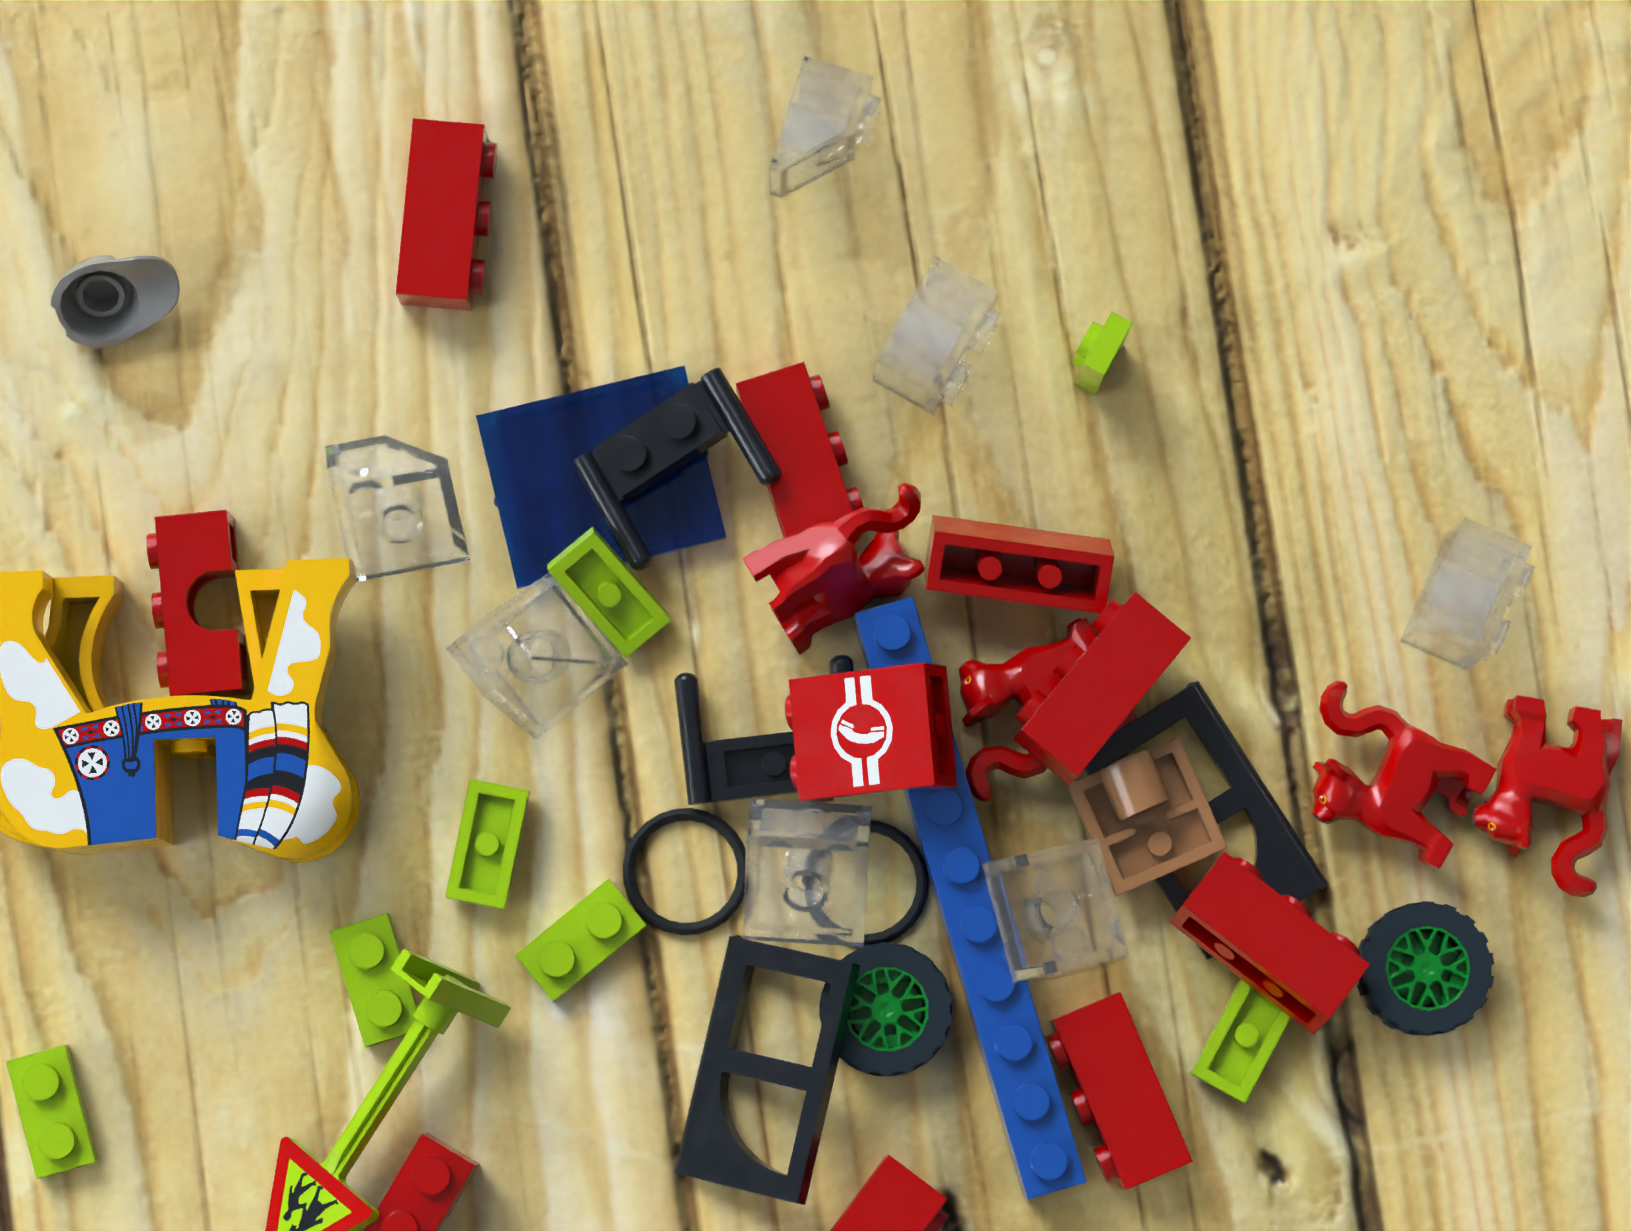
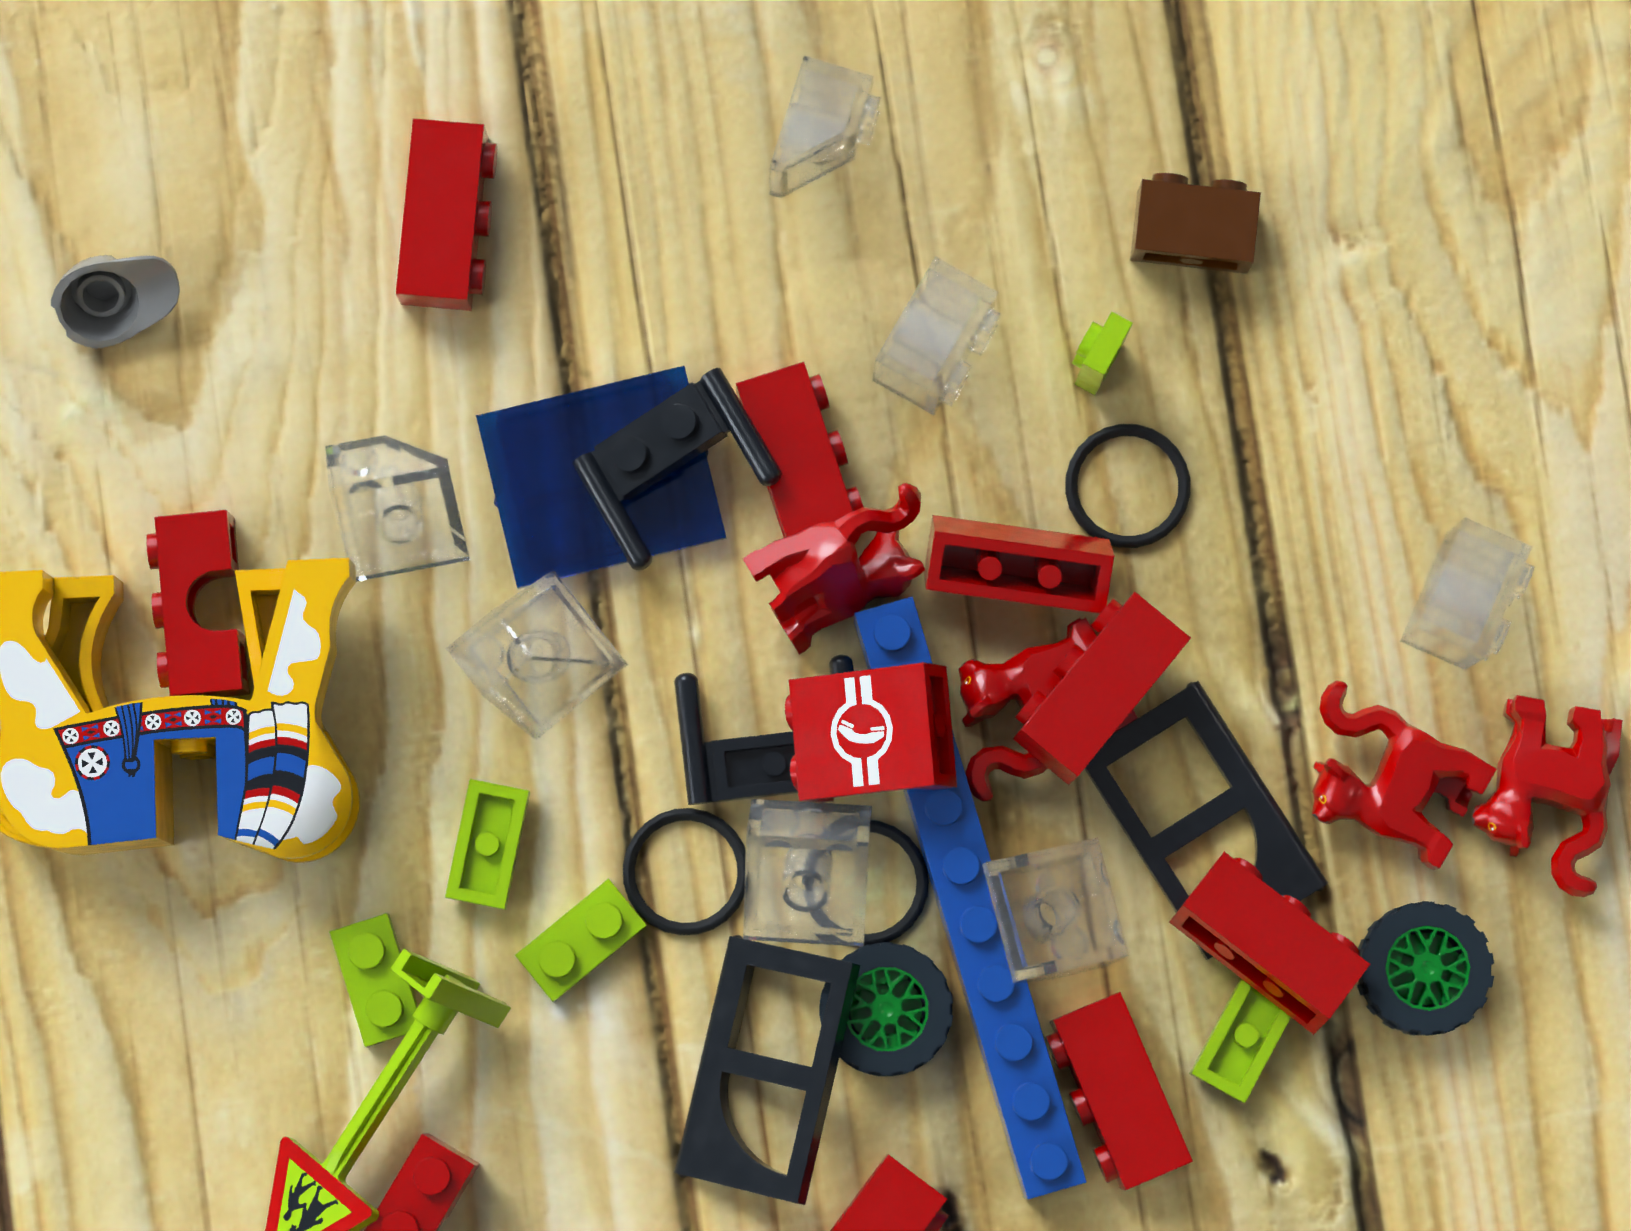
(52, 1111): lime plate -> none
(608, 592): lime plate -> none
(1147, 815): medium nougat plate -> none
(1156, 438): none -> black tyre
(1195, 224): none -> reddish brown brick

